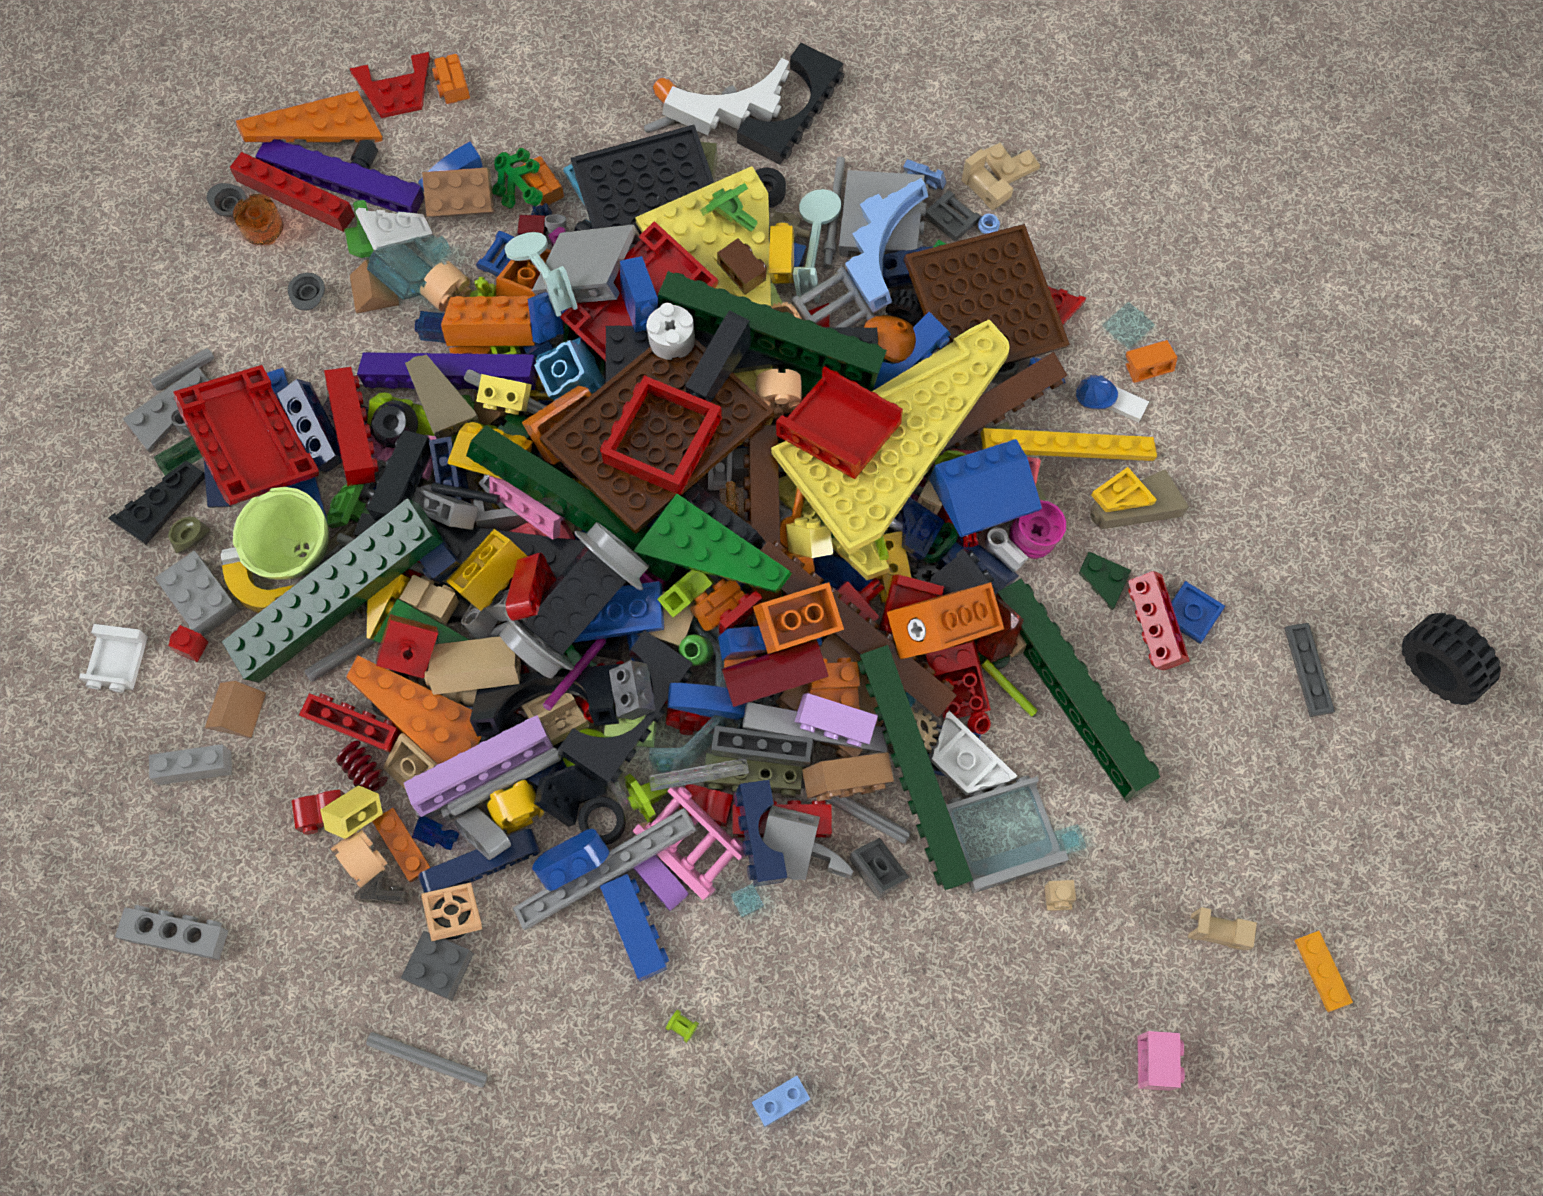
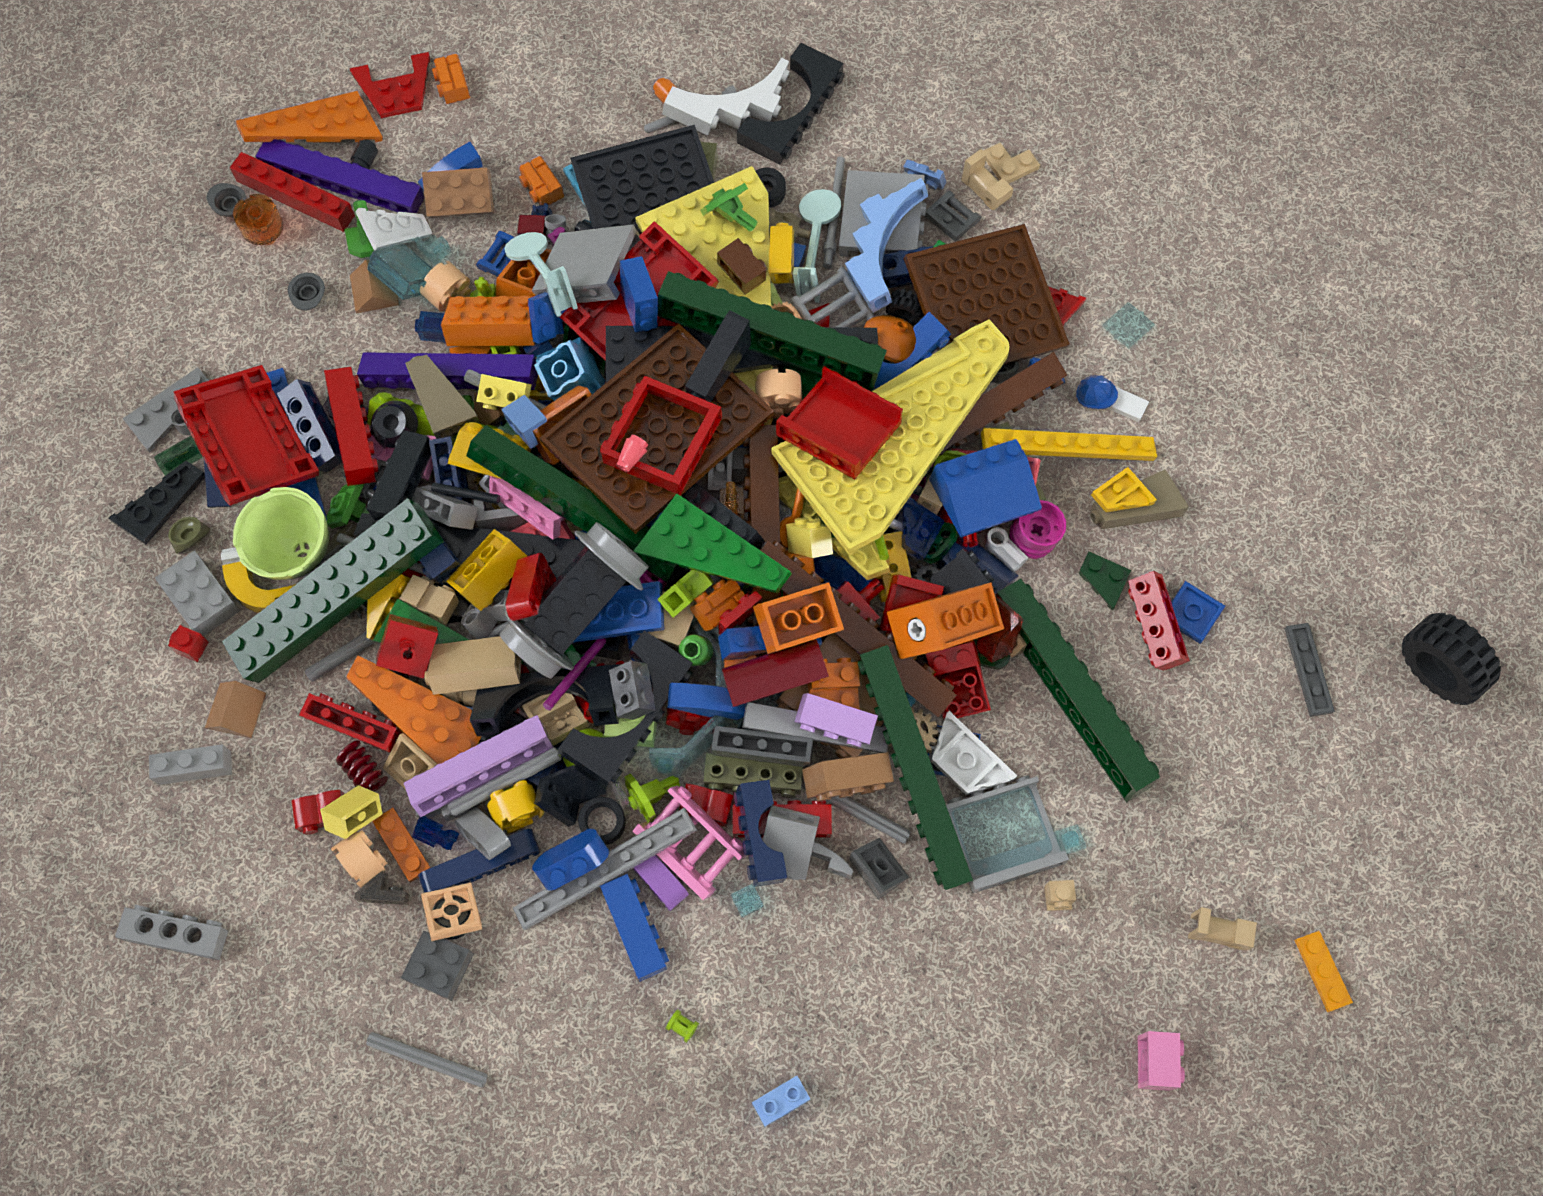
(115, 658): white panel -> none
(182, 369): light grey axle -> none
(504, 165): green plant -> none
(524, 418): none -> medium blue panel
(632, 452): none -> coral cone
(671, 331): white brick -> none
(698, 774): clear tile -> none
(979, 723): red plate -> none
(988, 219): light blue plate -> none
(1009, 687): lime bar -> none
(1151, 361): orange hinge -> none

